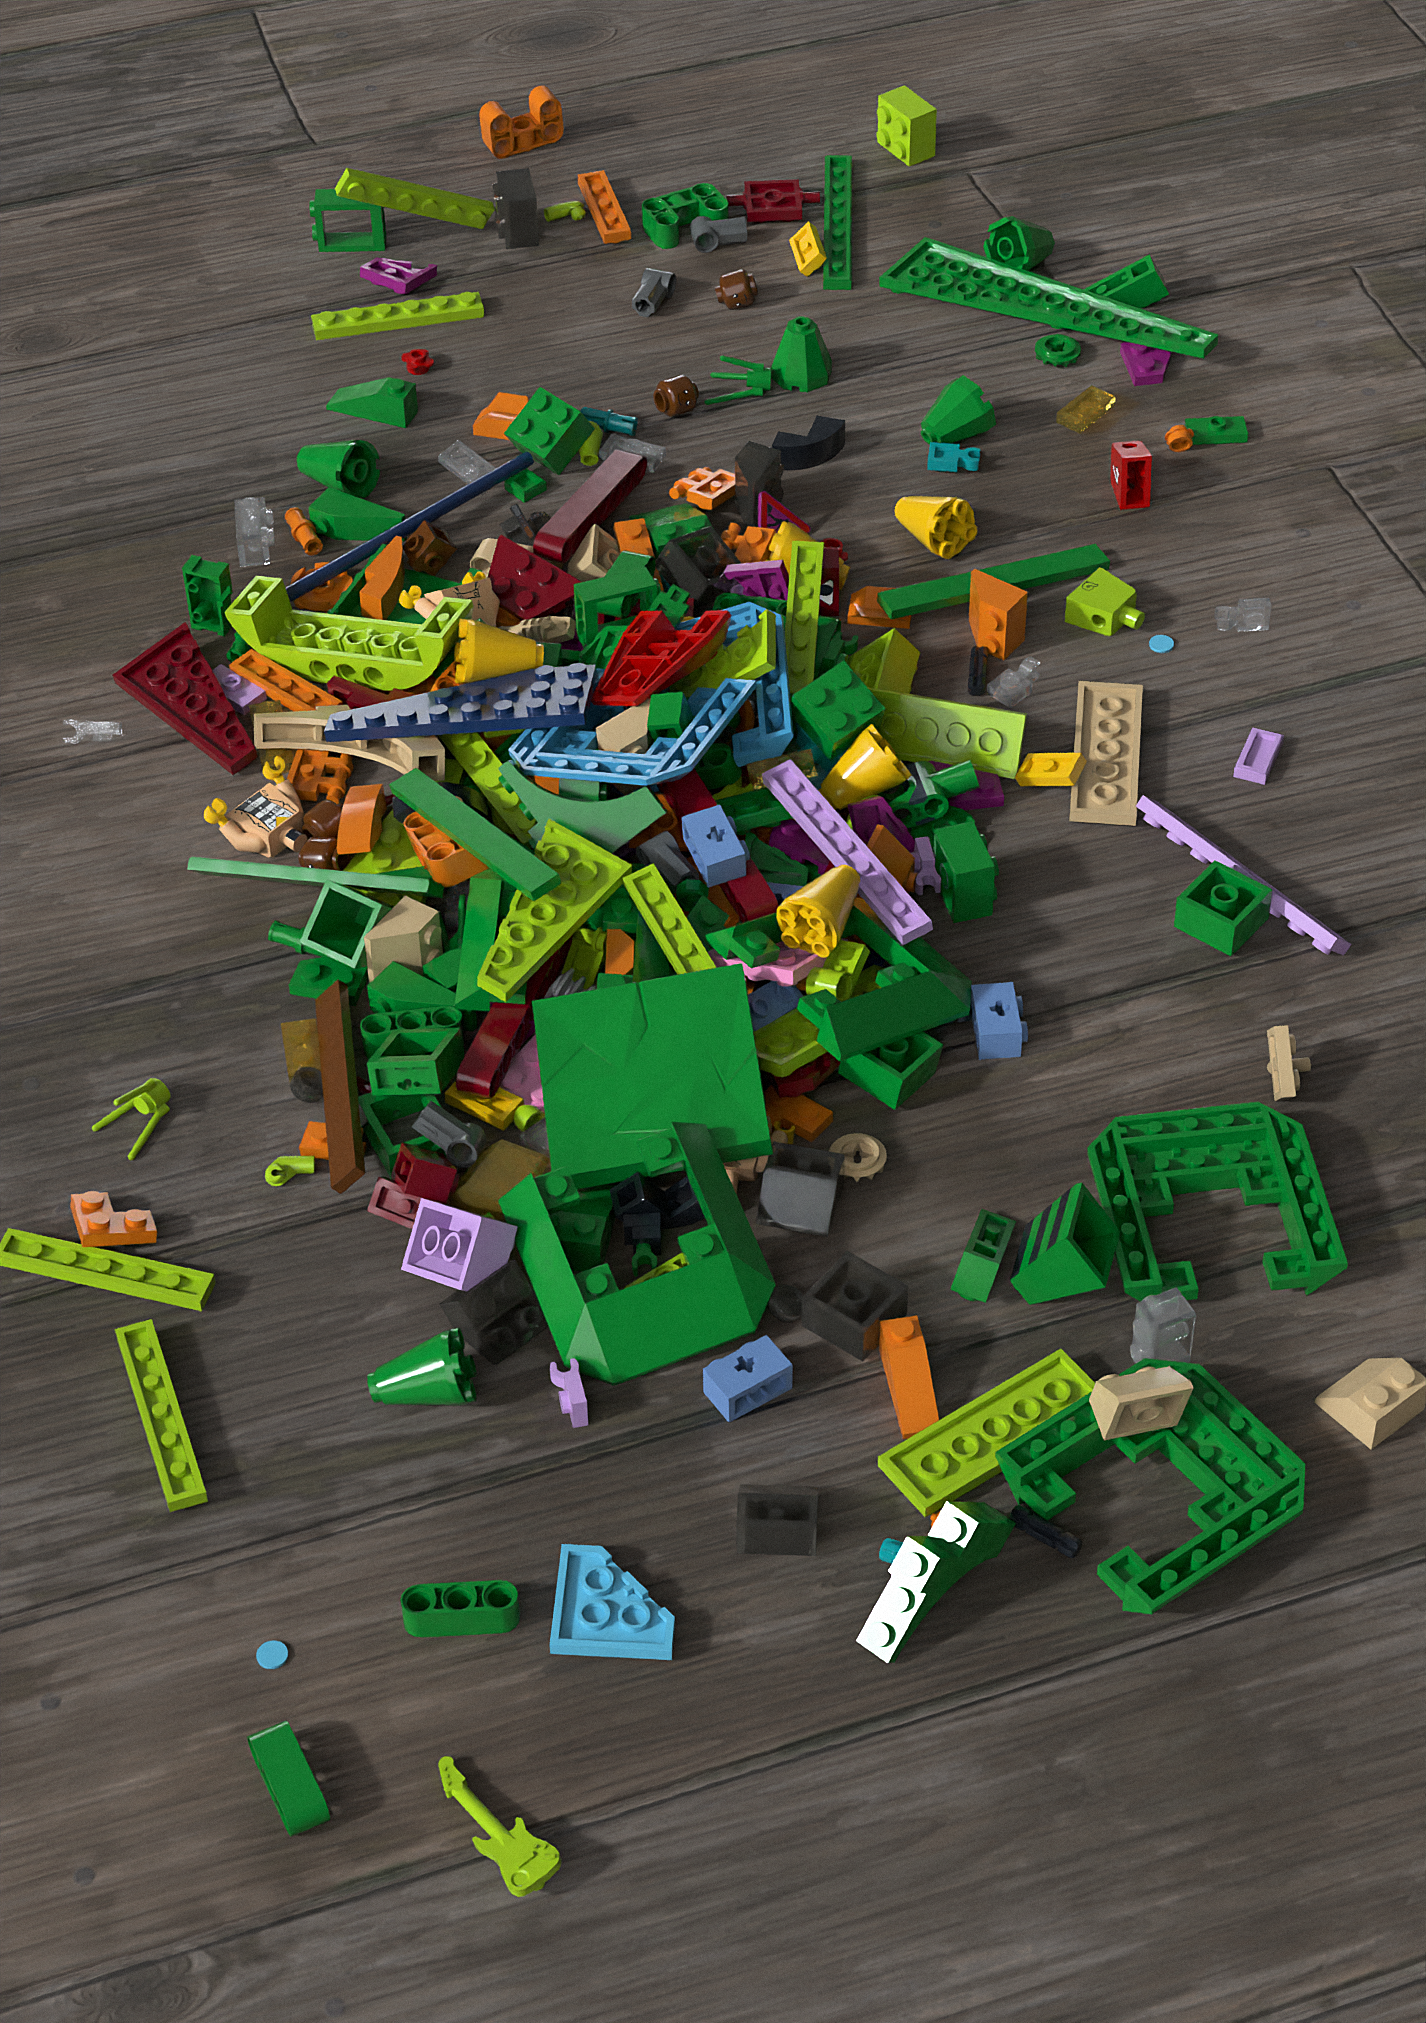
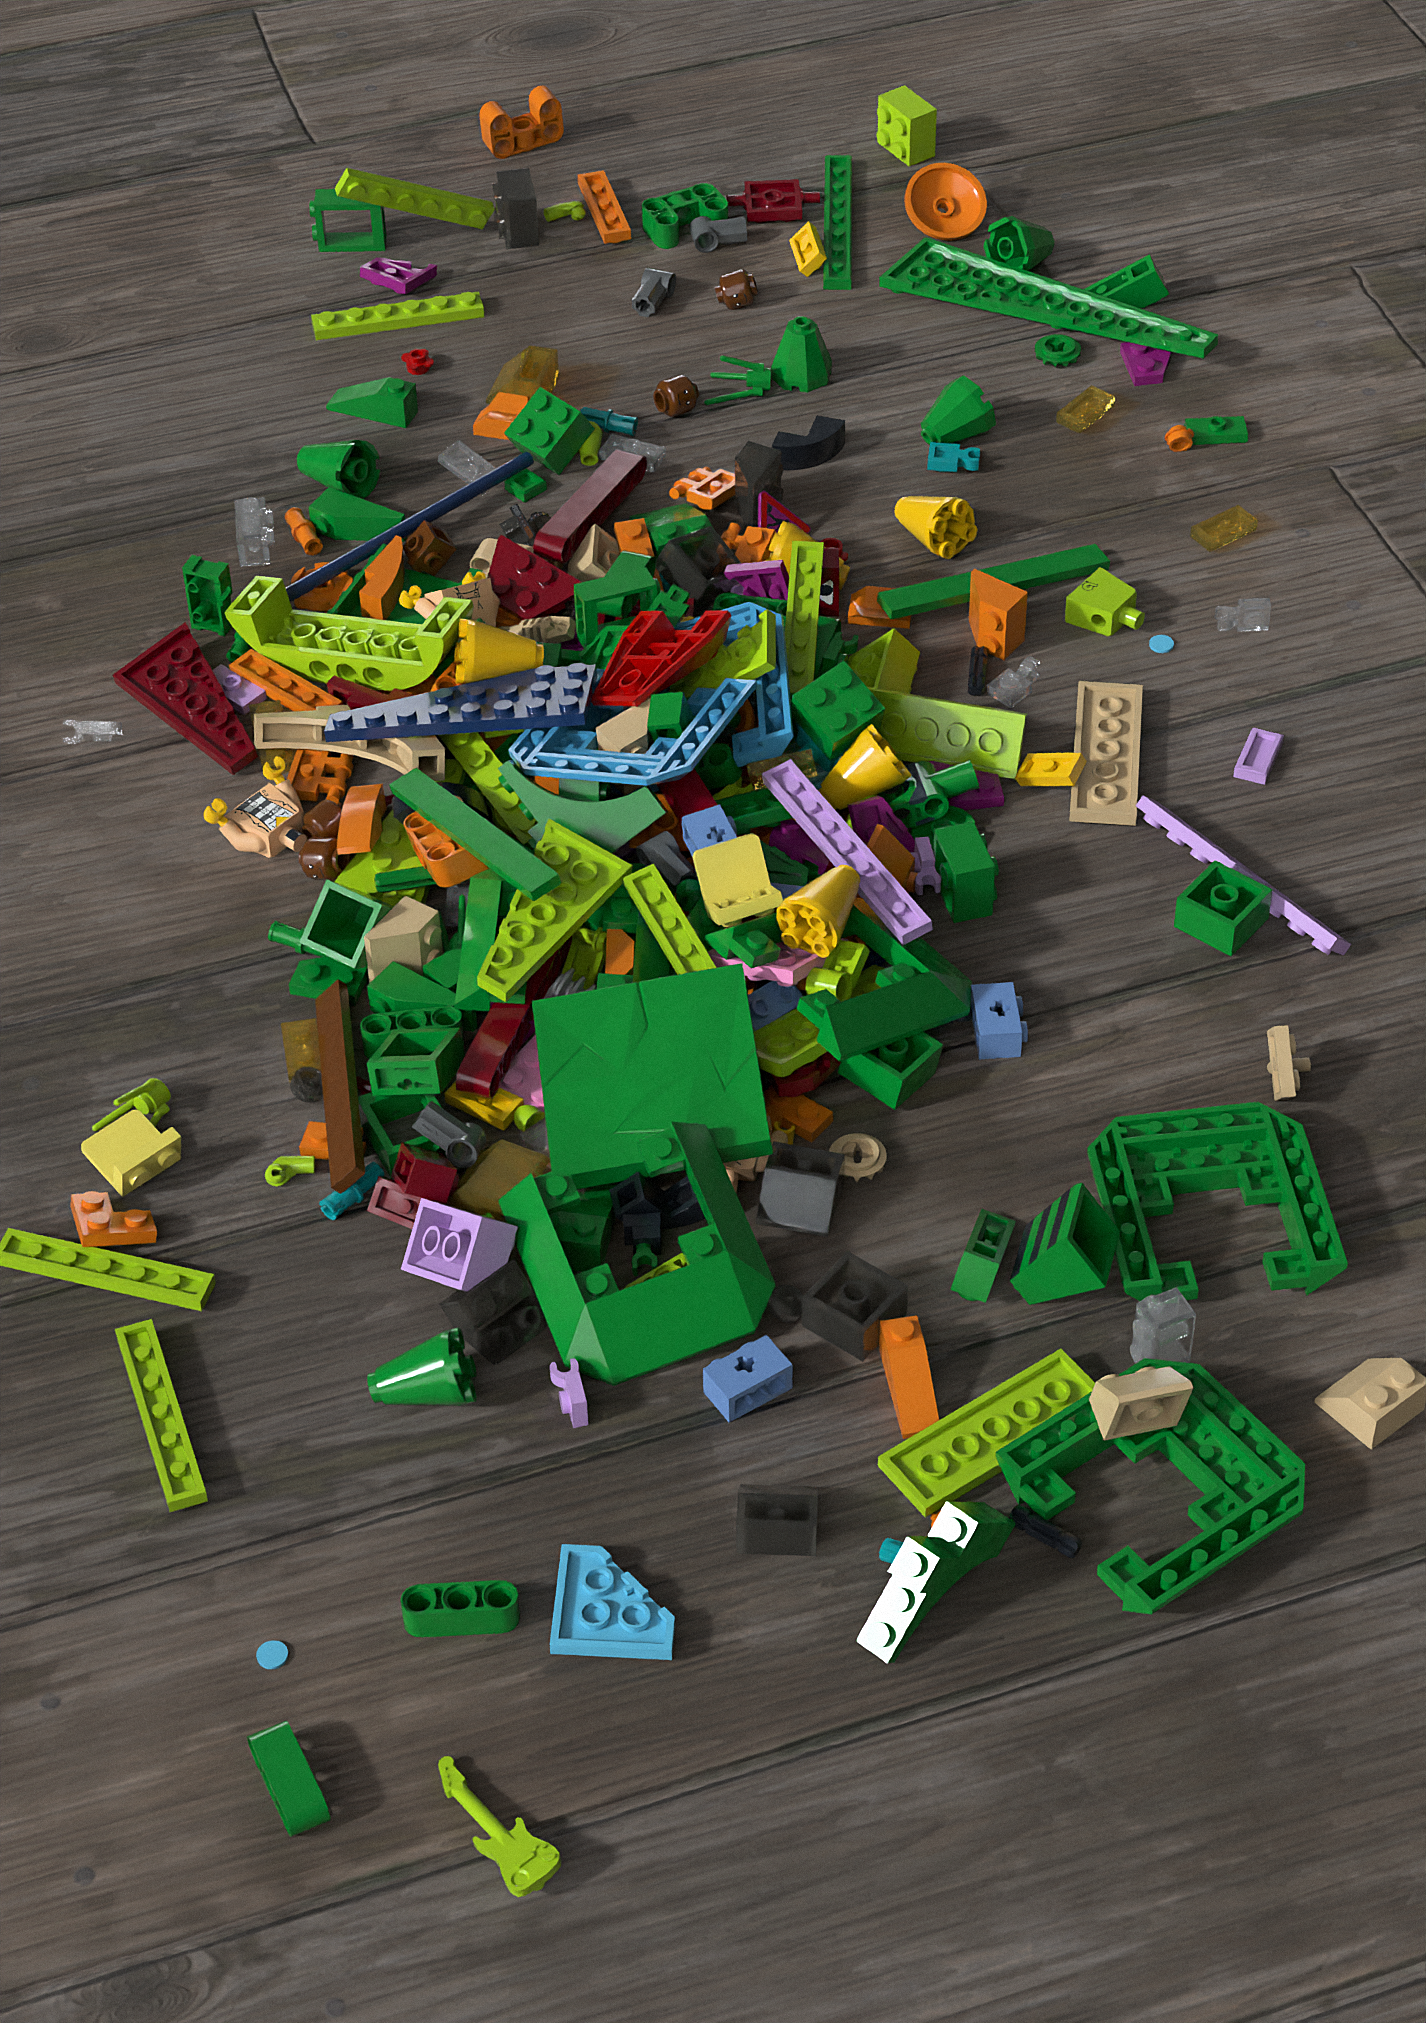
(132, 1151): none -> light yellow bracket
(315, 876): tile -> none
(337, 1203): none -> teal axle
(527, 372): none -> clear yellow slope
(735, 881): none -> light yellow bracket
(946, 188): none -> orange dish
(1131, 464): red torso -> none
(1224, 528): none -> clear yellow plate

